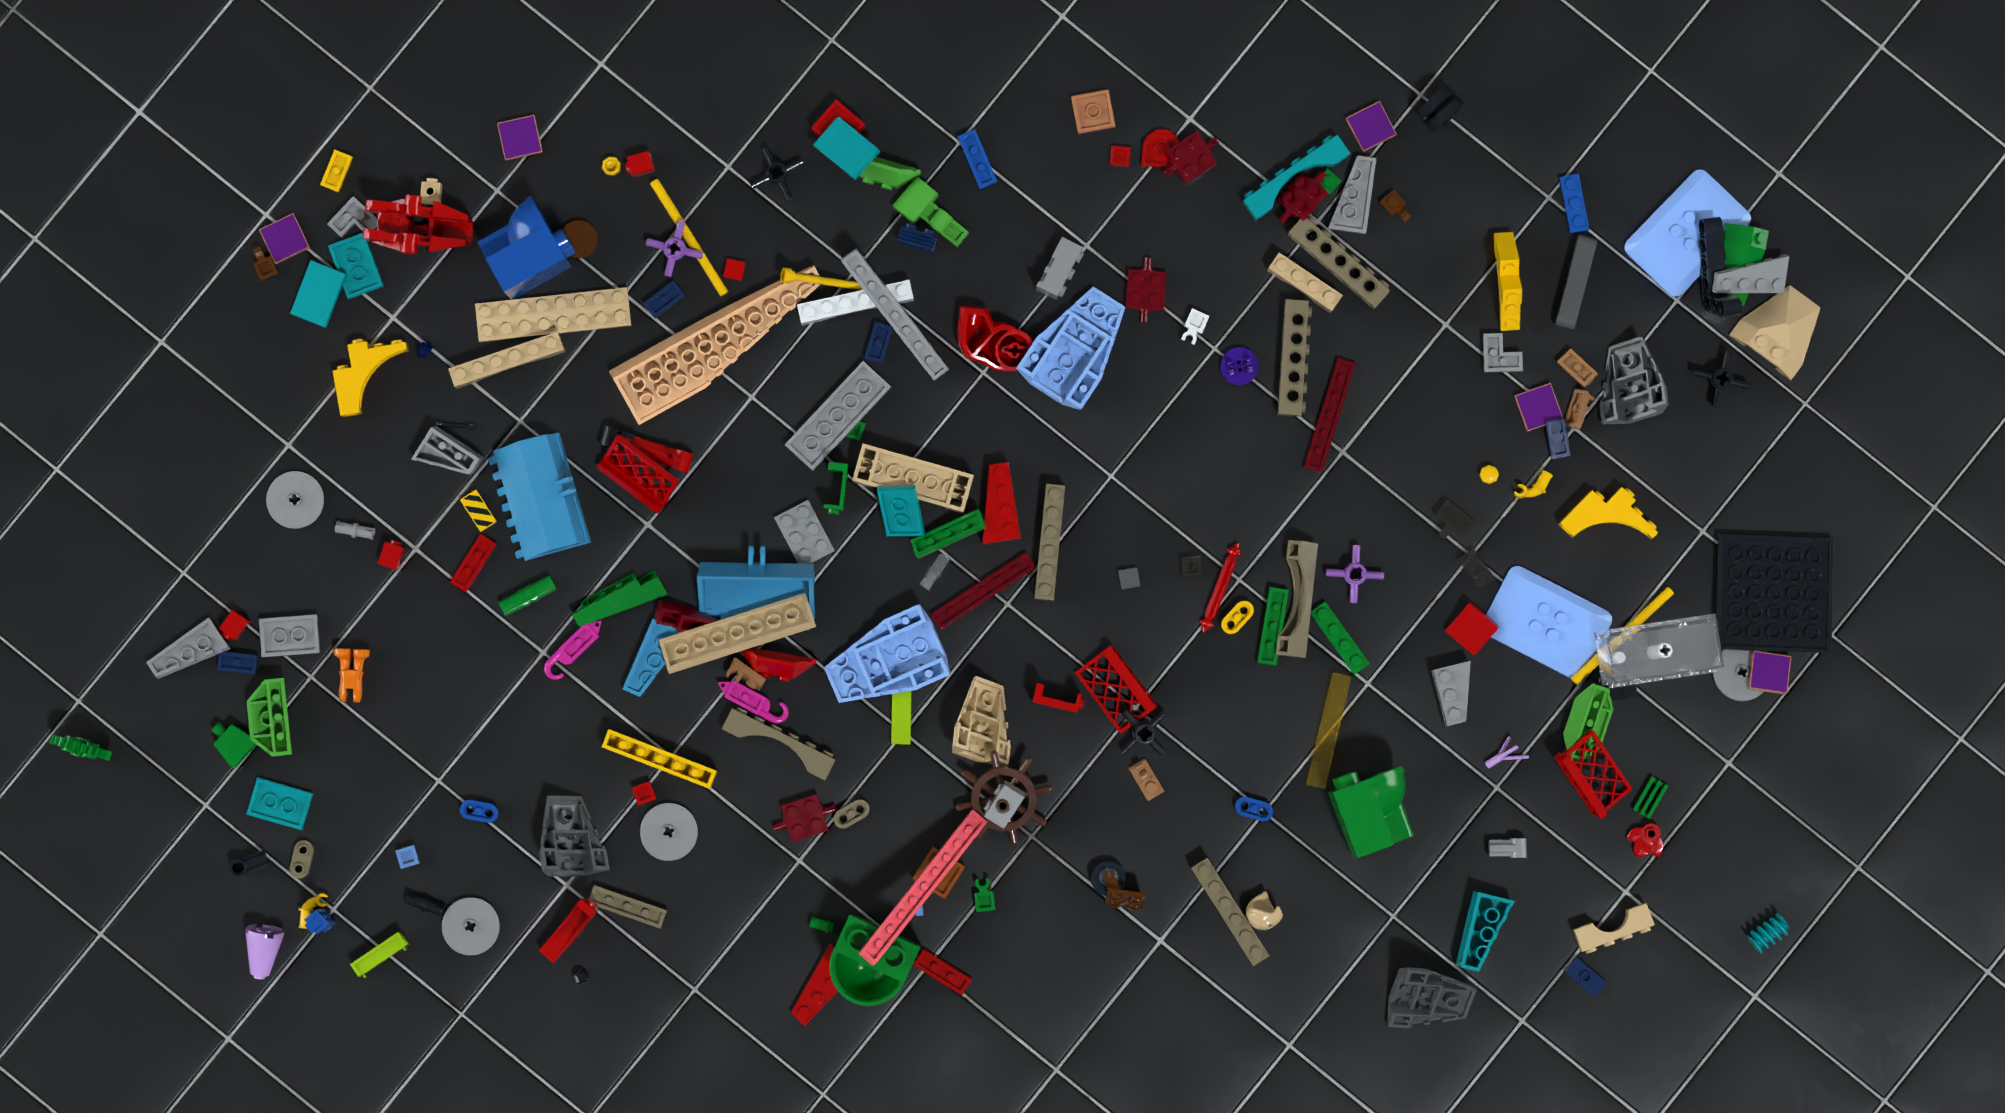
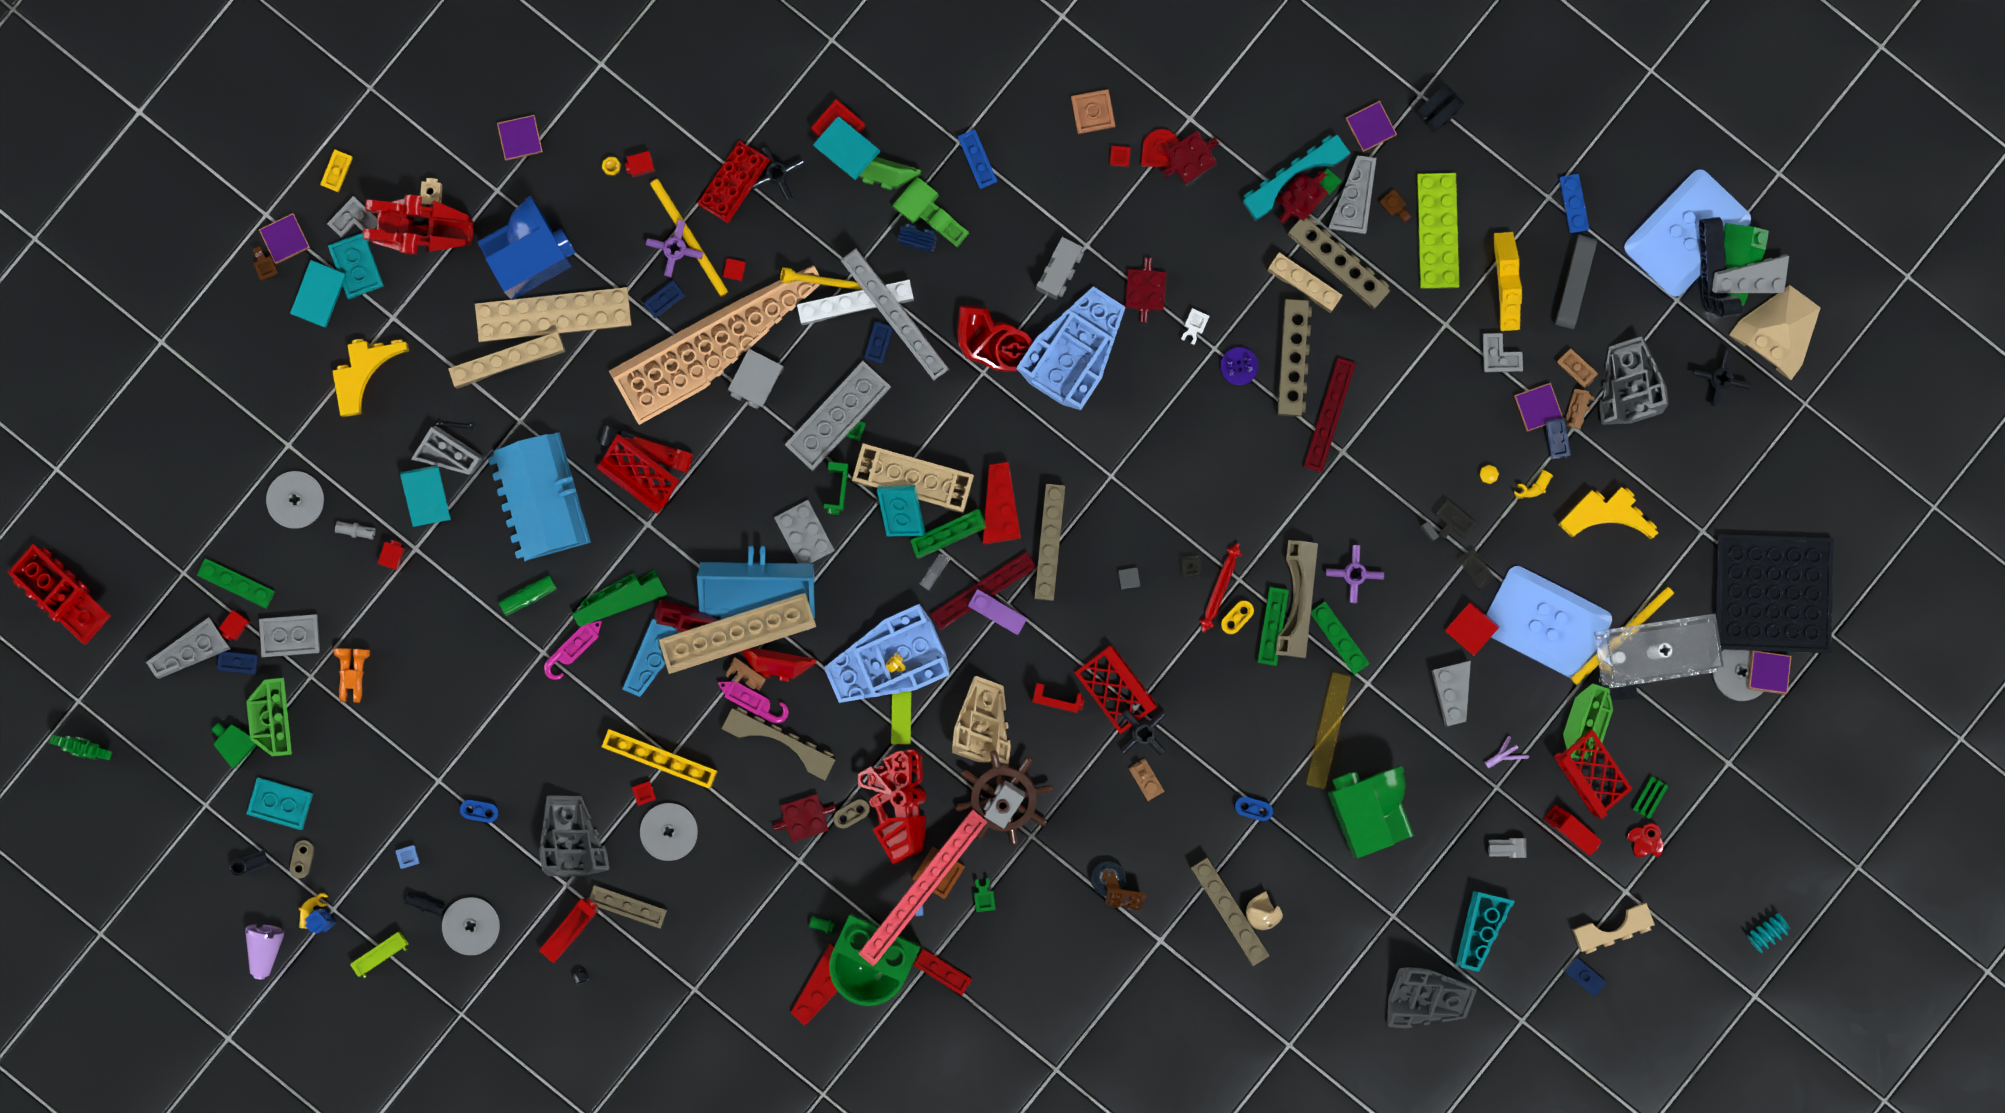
(59, 593): none -> red wedge
(235, 583): none -> green plate
(424, 349): clear blue plate -> none
(425, 496): none -> teal tile
(473, 563): red tile -> none
(478, 510): yellow tile -> none
(582, 237): reddish brown tile -> none
(733, 181): none -> red tile
(755, 379): none -> light grey panel
(895, 663): none -> yellow tile
(904, 834): none -> red piece
(997, 612): none -> medium lavender slope
(1430, 531): none -> dark grey tile
(1438, 230): none -> lime plate
(1572, 830): none -> red slope

